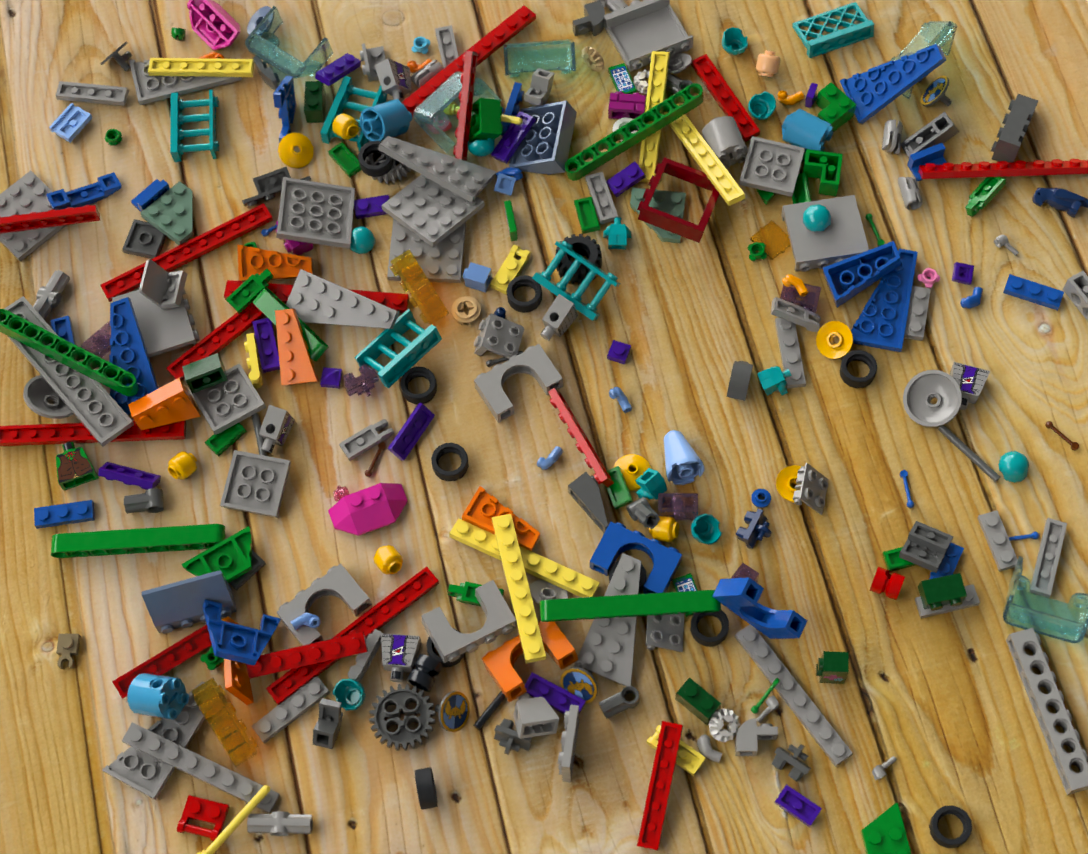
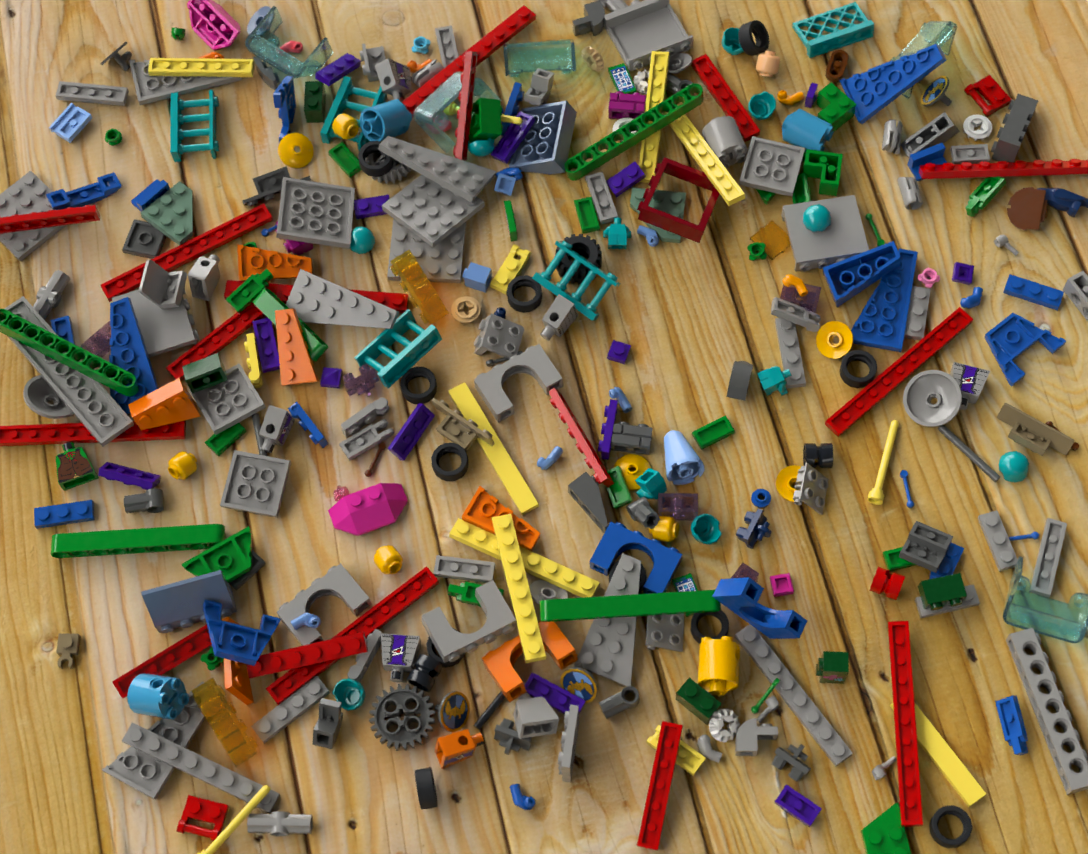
(204, 277): none -> light grey torso
(292, 46): none -> coral arm
(306, 423): none -> blue hinge
(364, 416): none -> light grey hinge
(457, 747): none -> orange torso
(458, 429): none -> dark tan bracket
(464, 569): none -> light grey plate
(497, 453): none -> light yellow tile
(521, 800): none -> blue arm
(607, 429): none -> dark purple plate
(631, 438): none -> dark grey brick
(650, 234): none -> medium blue arm
(713, 432): none -> green tile
(718, 665): none -> yellow cylinder
(746, 39): none -> black tyre
(781, 585): none -> dark pink tile
(818, 455): none -> black wheel
(835, 66): none -> reddish brown plate
(876, 495): none -> light yellow piece
(898, 372): none -> red plate
(905, 724): none -> red plate
(946, 760): none -> light yellow tile
(970, 153): none -> light grey plate
(975, 121): none -> white gear
(991, 92): none -> red plate
(1012, 724): none -> blue hinge
(1014, 337): none -> blue wing
(1028, 208): none -> reddish brown piece
(1032, 432): none -> dark tan bracket

